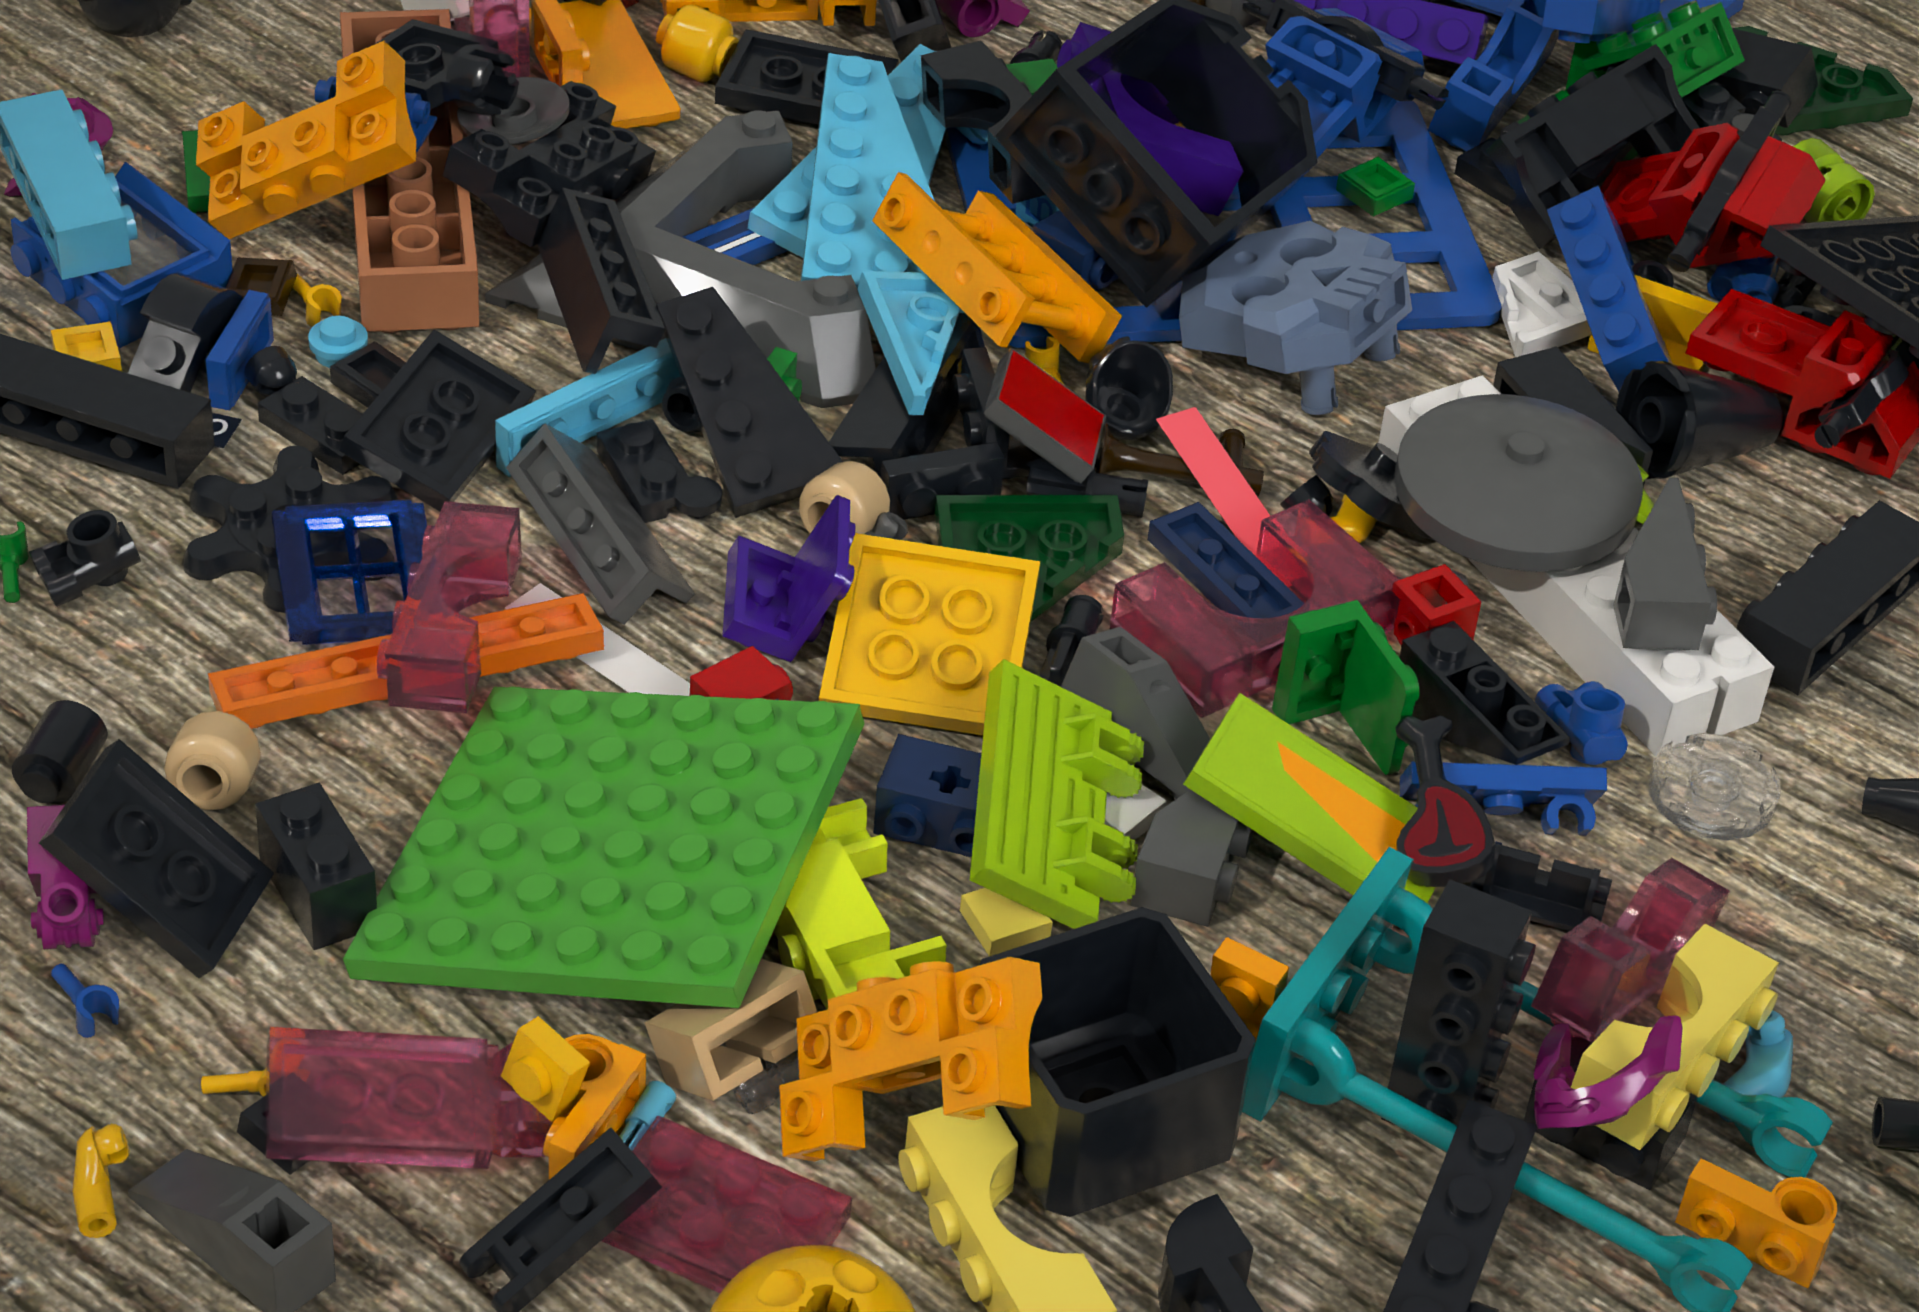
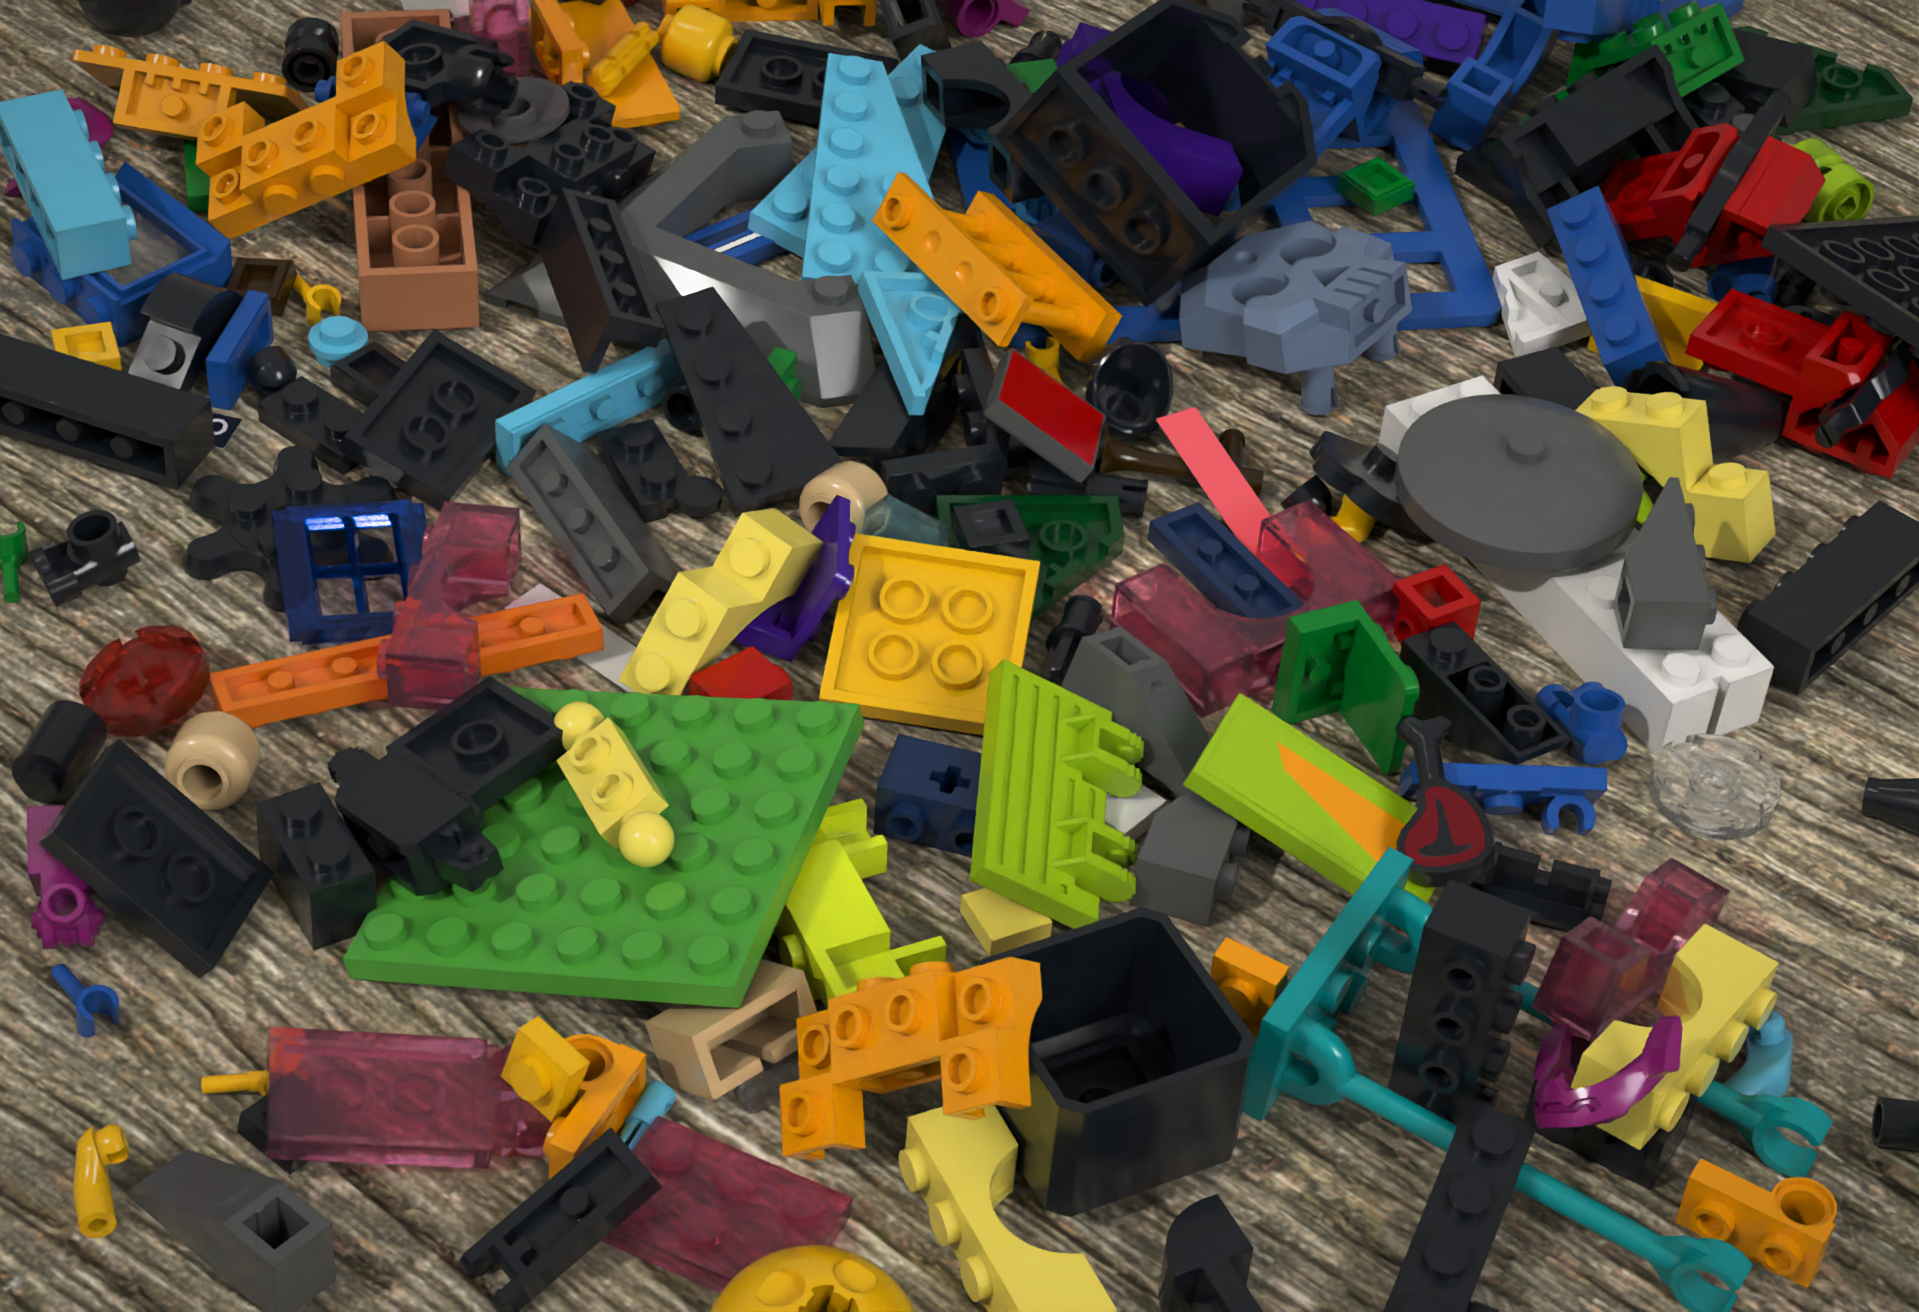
(145, 680): none -> clear red tile
(171, 99): none -> light orange bracket
(310, 53): none -> black wheel
(412, 823): none -> black hinge
(484, 742): none -> black plate
(614, 785): none -> light yellow plate
(622, 58): none -> yellow axle
(713, 604): none -> light yellow arch
(903, 522): none -> clear light blue piece
(991, 528): none -> black plate
(1673, 440): none -> light yellow arch

